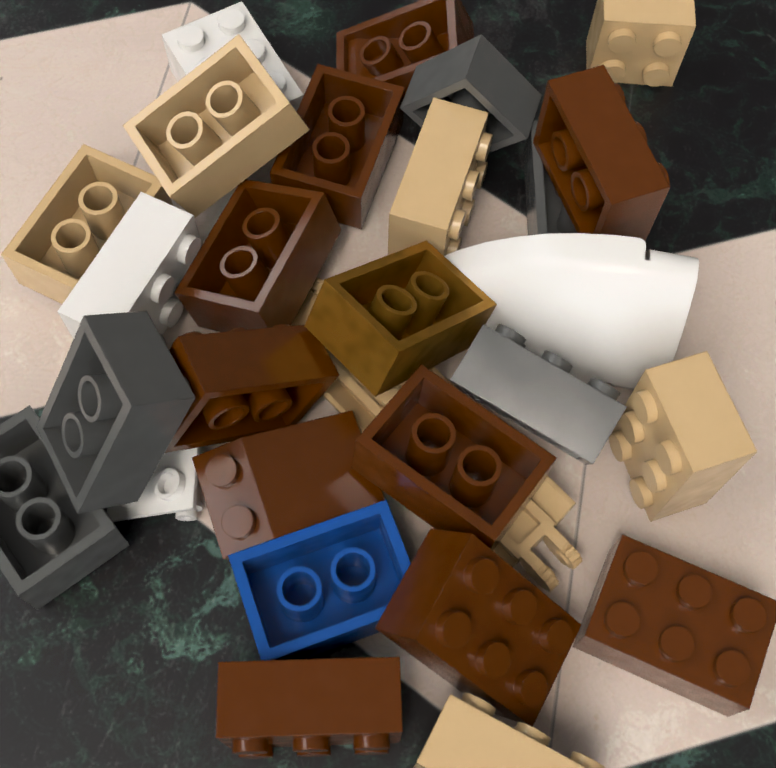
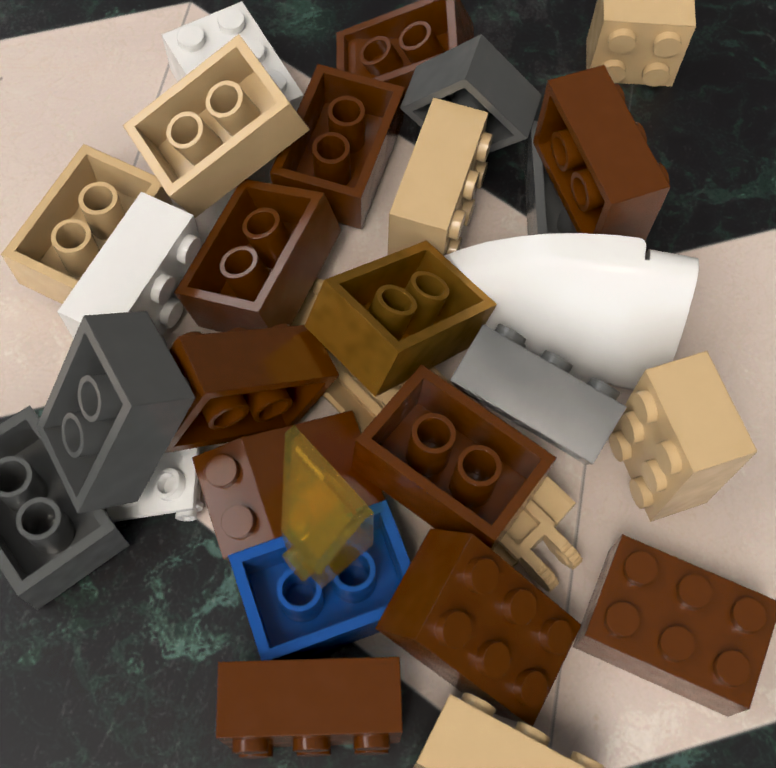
(322, 516): none -> clear yellow slope

